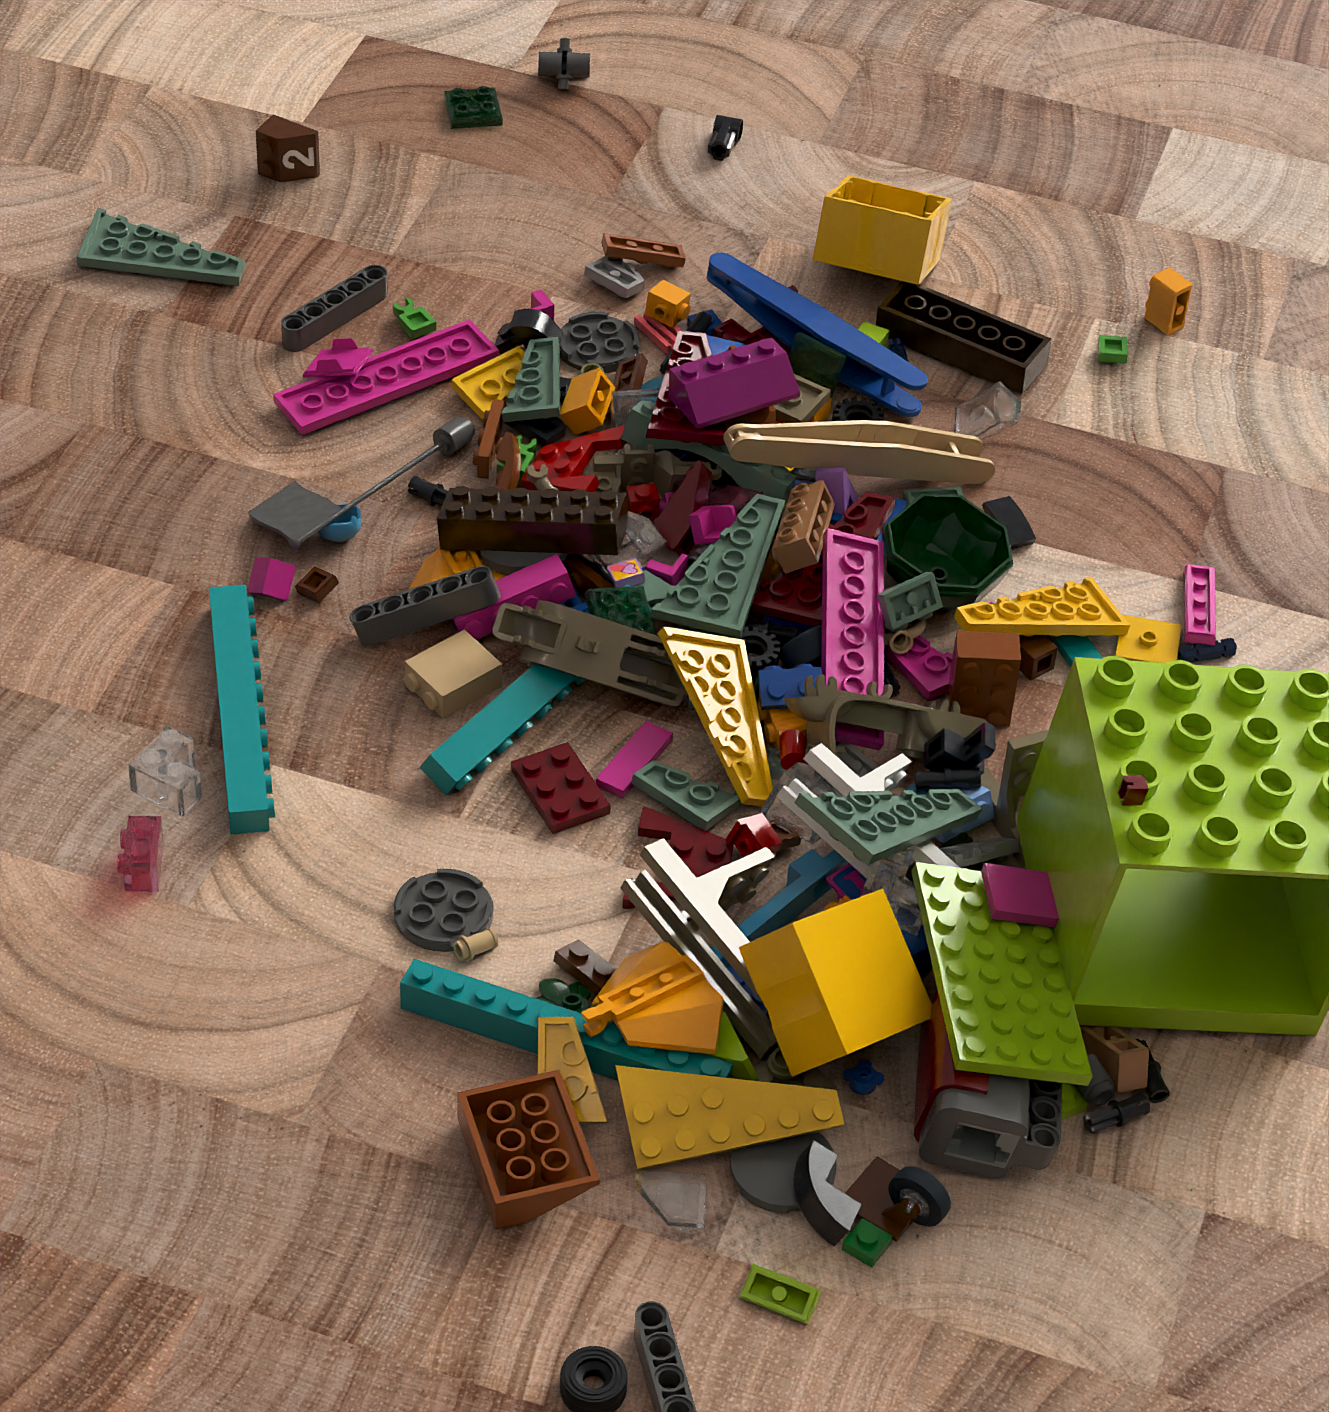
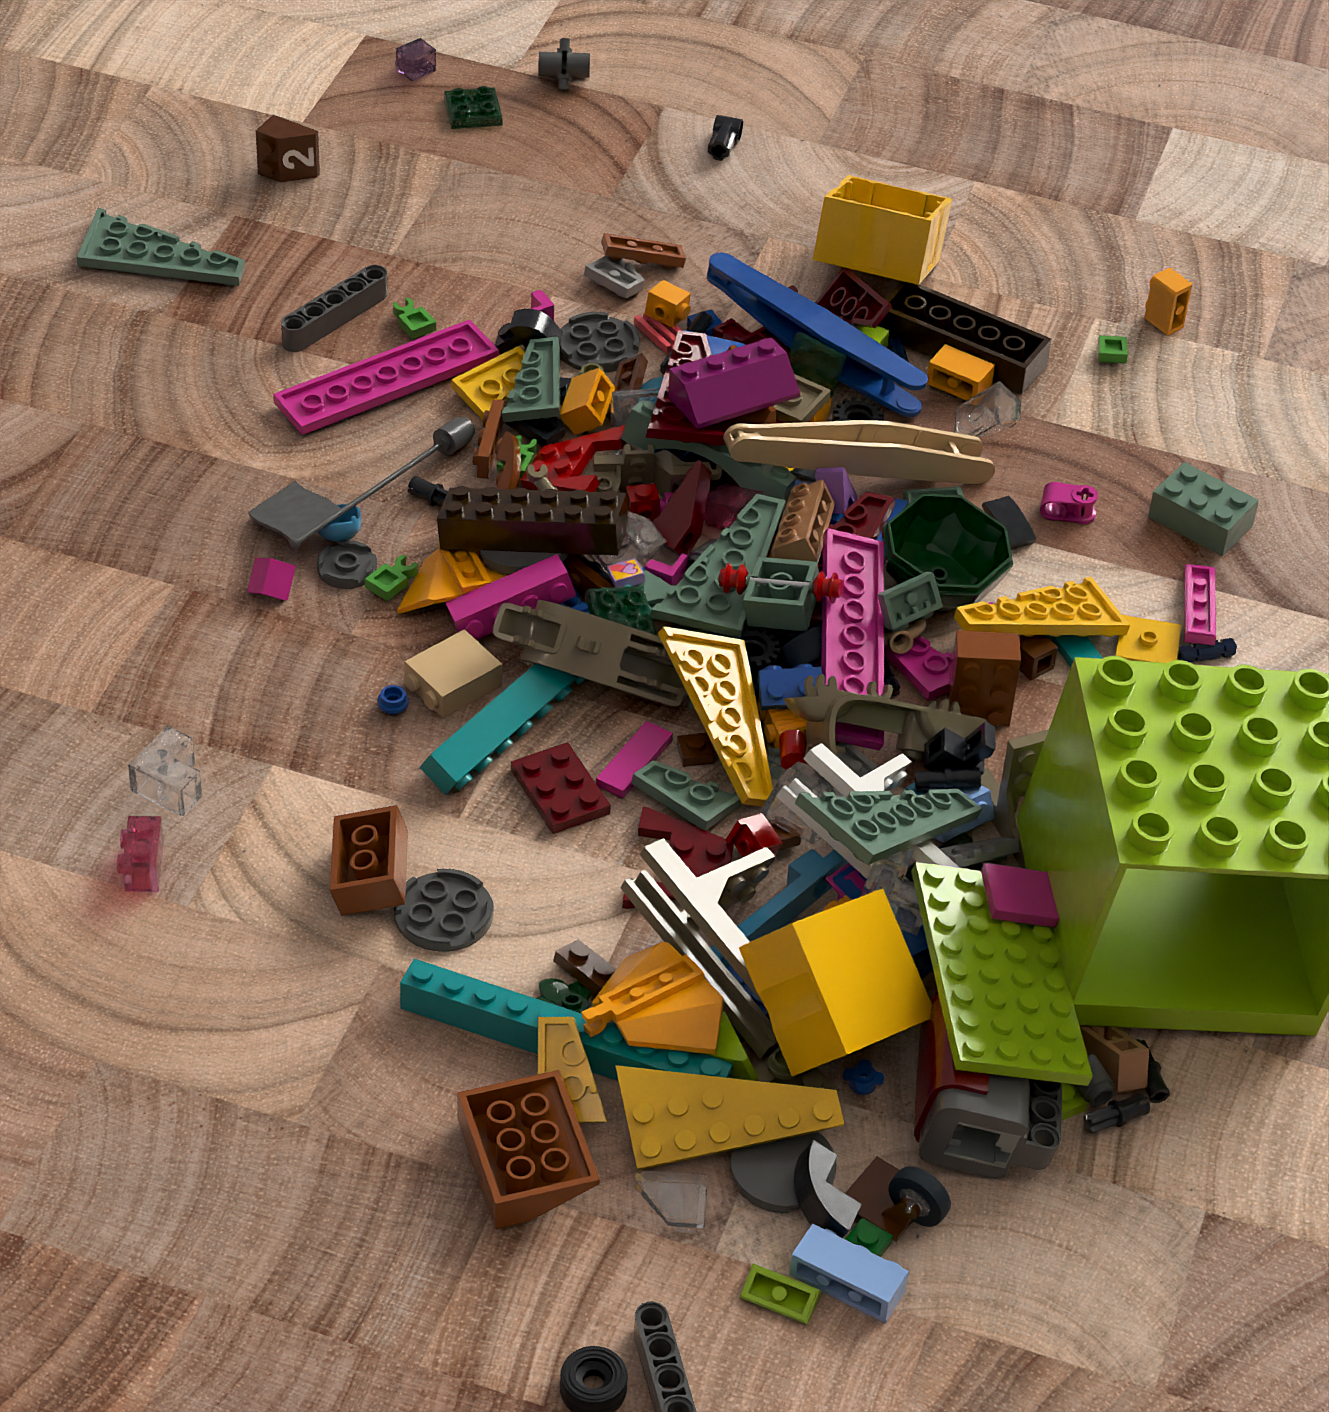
(239, 710): teal brick -> none
(316, 584): reddish brown tile -> none
(341, 360): dark pink piece -> none
(346, 564): none -> dark grey tile
(369, 860): none -> dark orange brick
(389, 580): none -> bright green plate
(393, 699): none -> blue plate
(415, 59): none -> brick
(425, 605): dark grey beam -> none
(468, 947): tan pin -> none
(695, 749): none -> reddish brown plate
(710, 522): dark pink panel -> none
(781, 591): none -> sand green brick
(849, 1272): none -> light blue brick
(854, 300): none -> dark red wedge
(959, 373): none -> light orange brick
(1065, 502): none -> dark pink piece
(1133, 790): piece -> none
(1203, 508): none -> sand green brick

